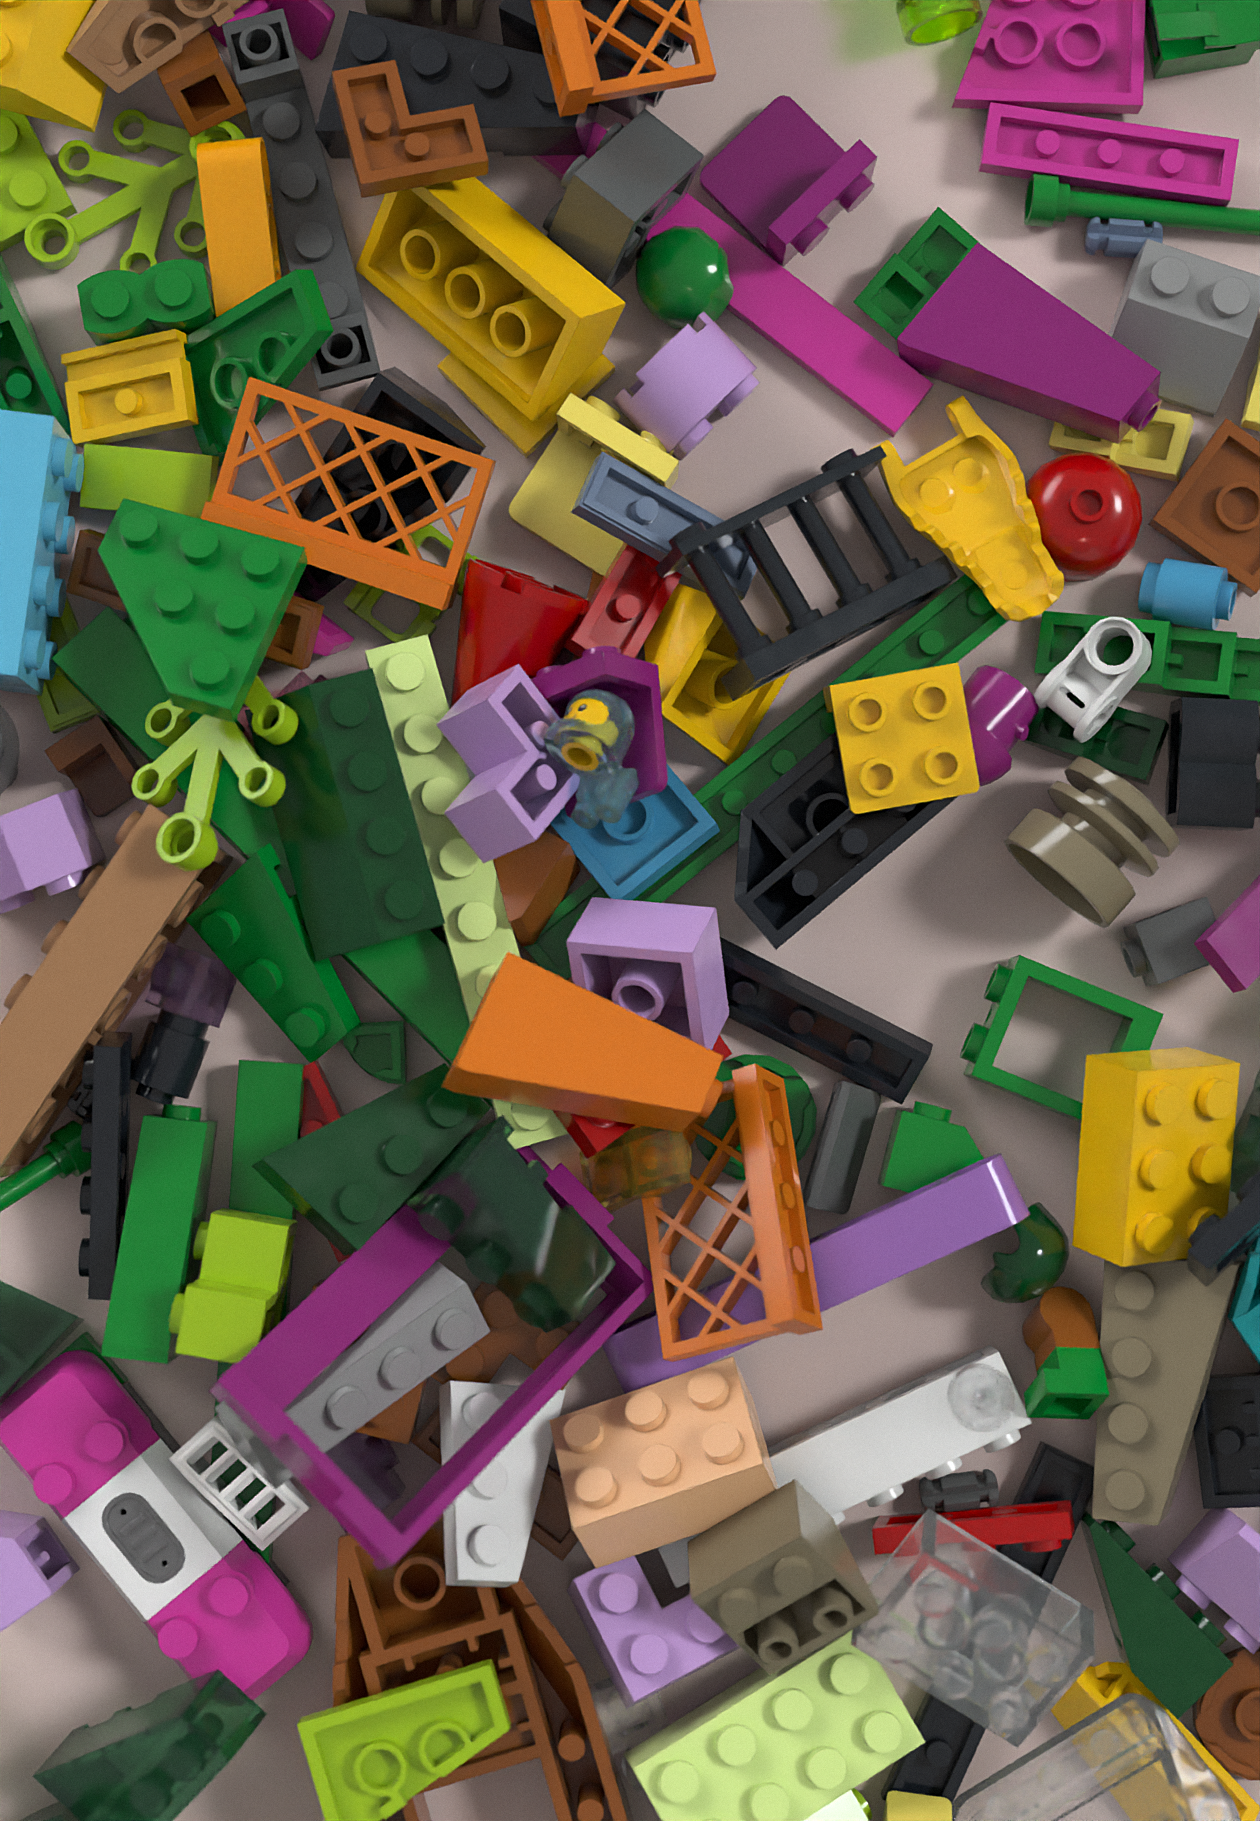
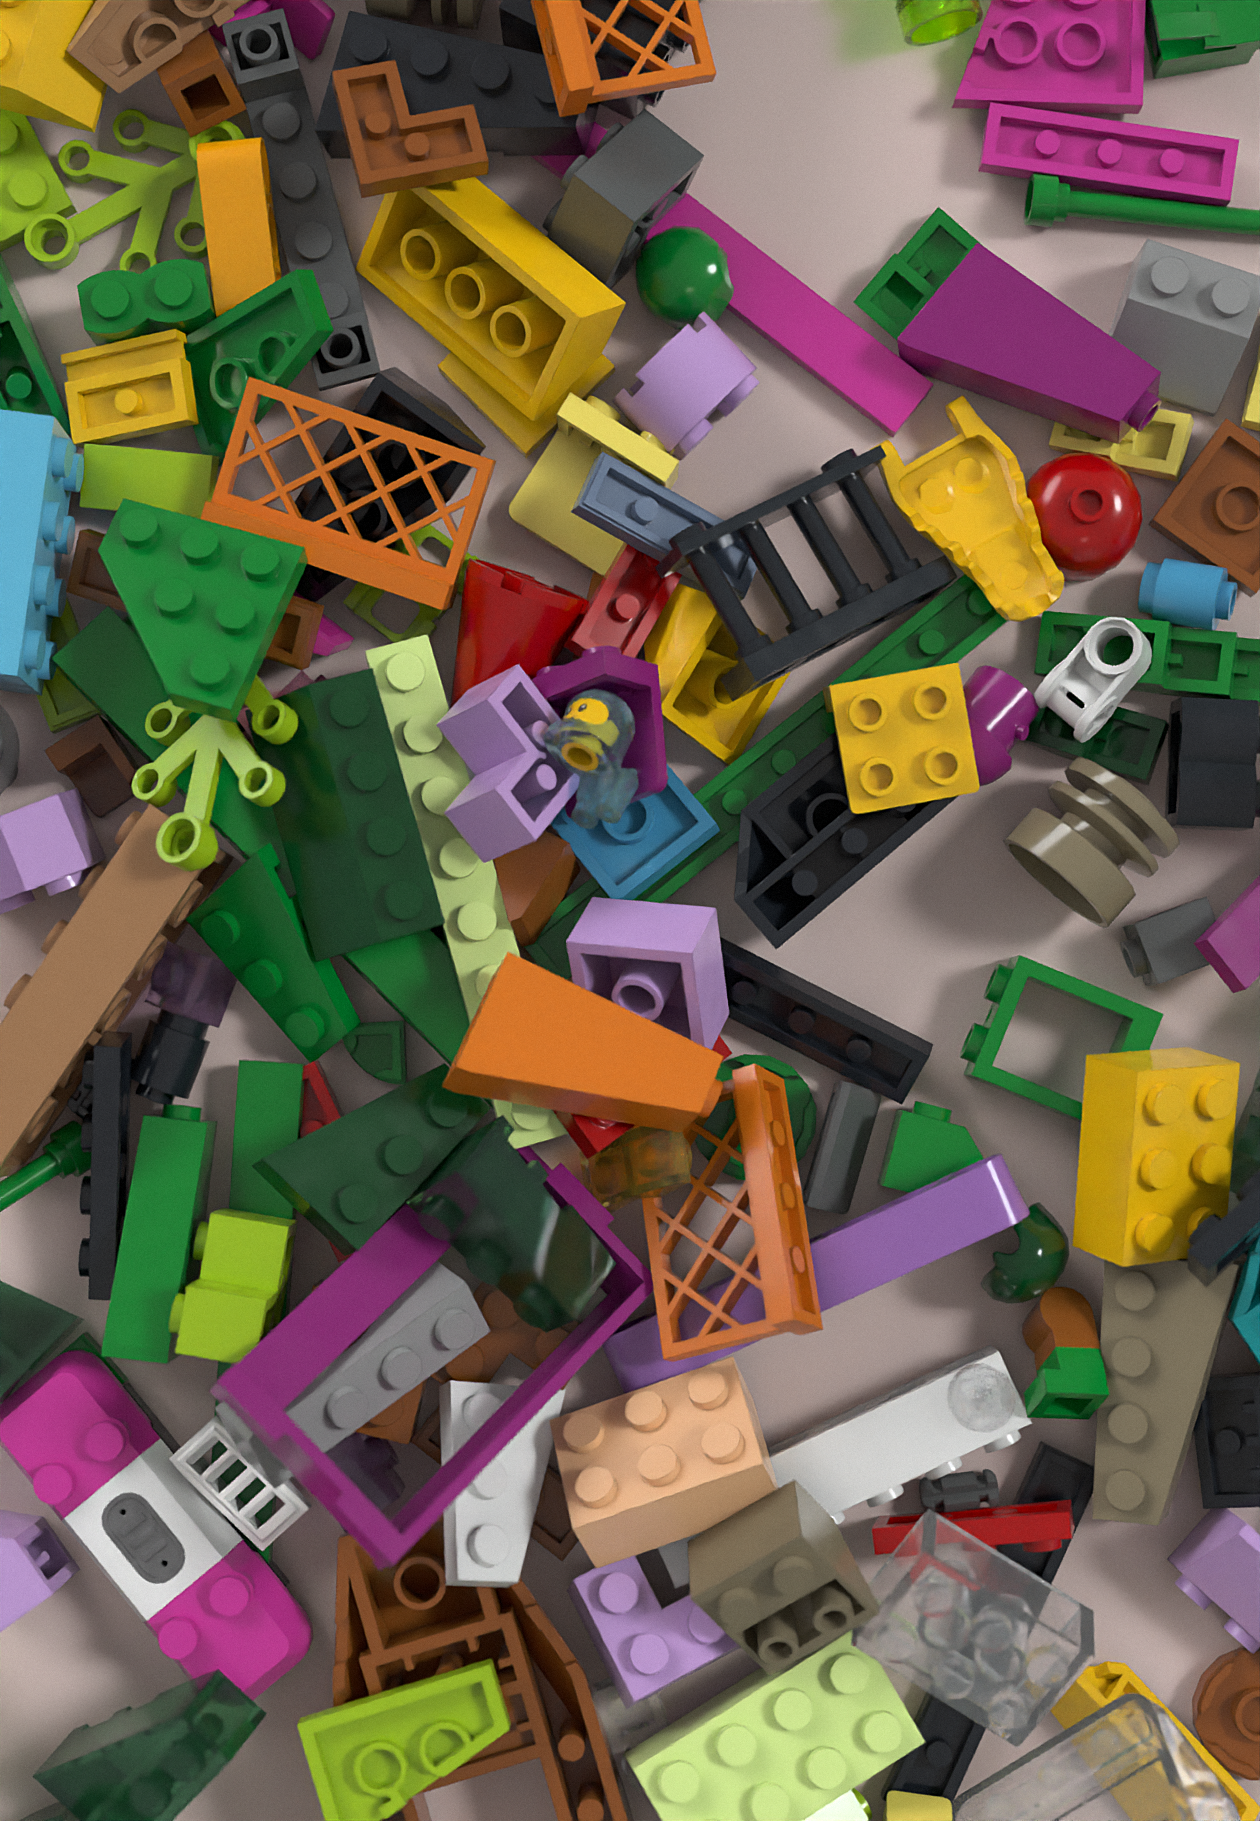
(787, 180): magenta bracket -> none
(1120, 236): sand blue piece -> none
(1154, 1637): dark green slope -> none

